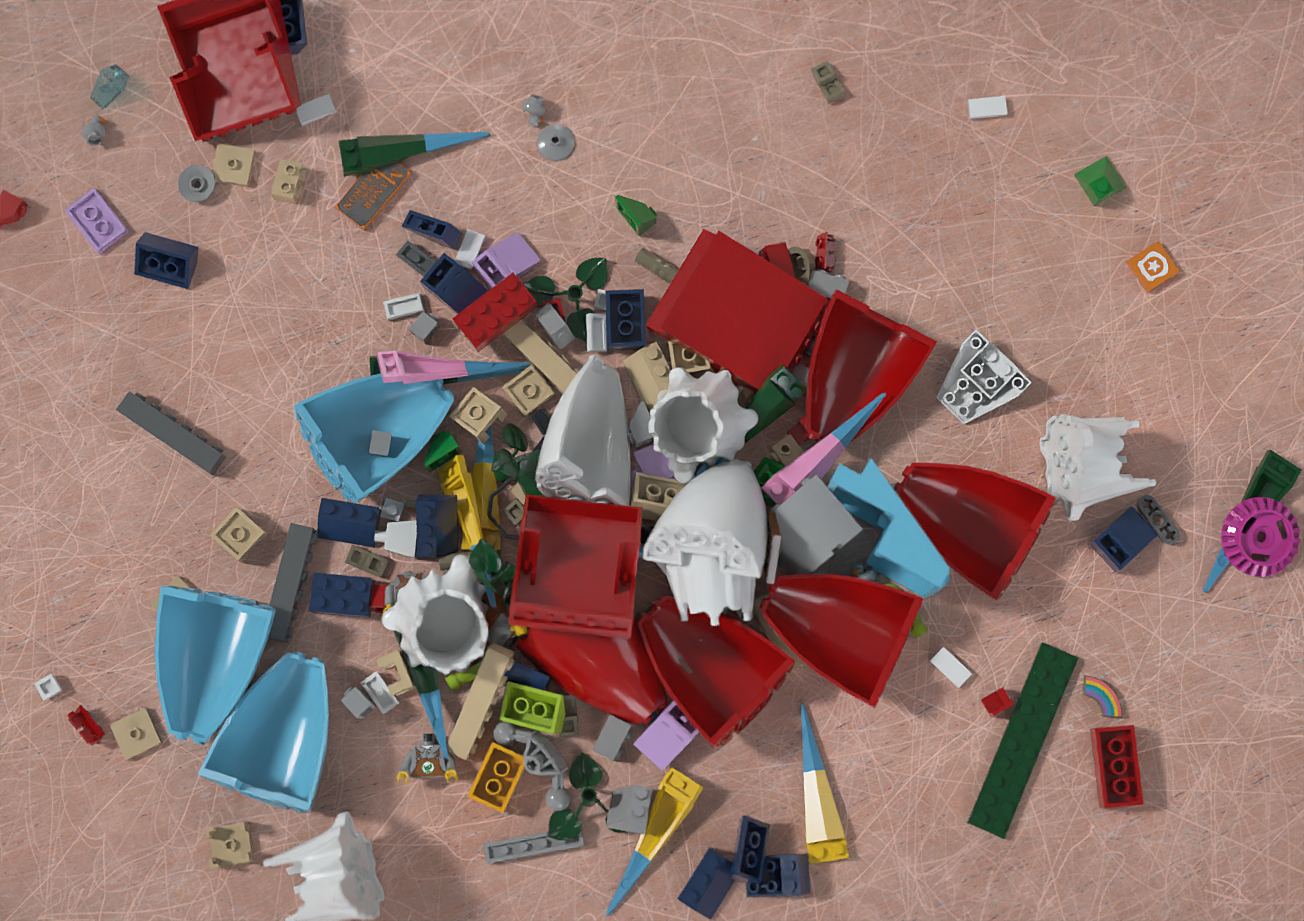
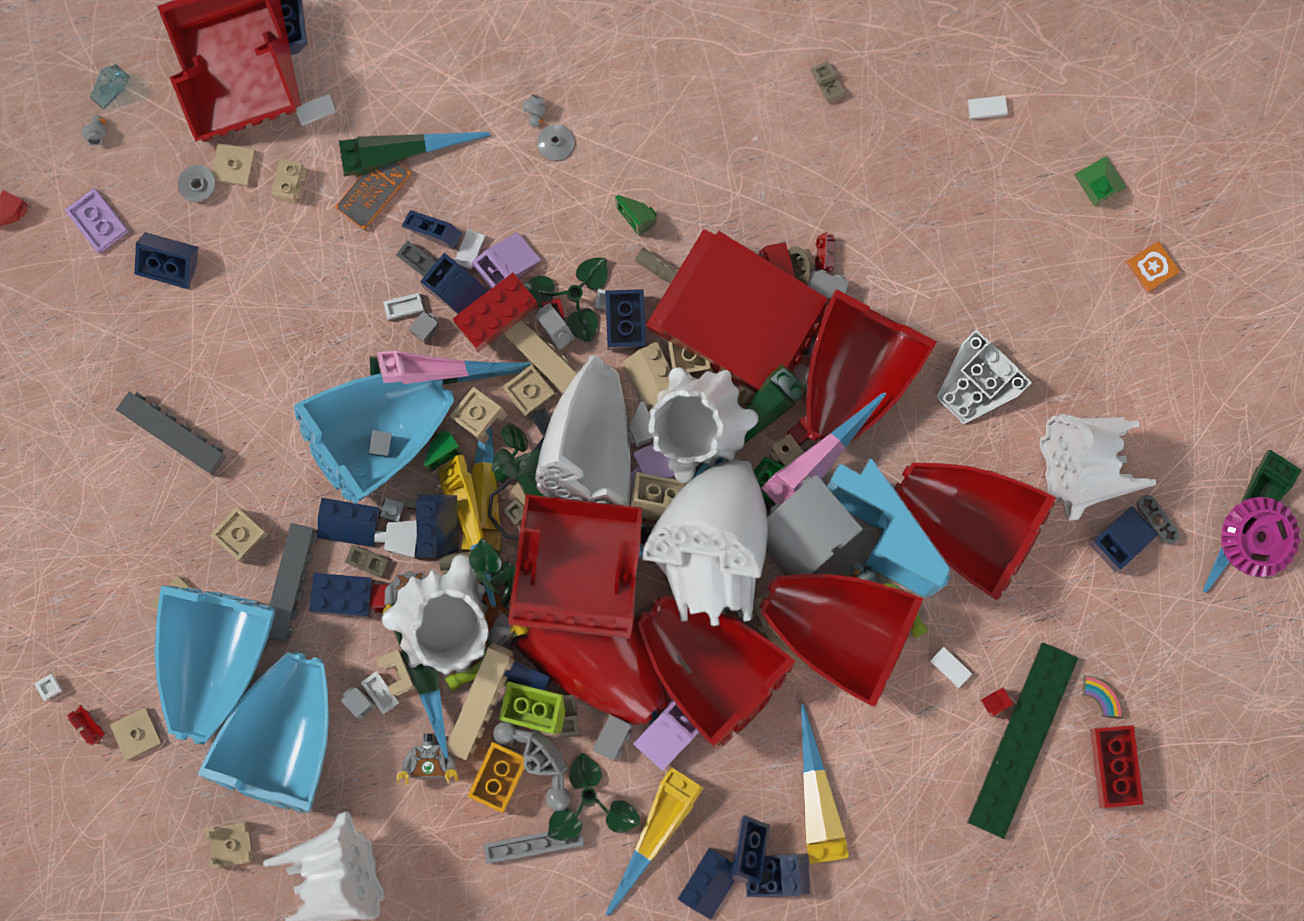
(596, 333): white tile -> none
(629, 809): light grey slope -> none
(772, 548): reddish brown tile -> none

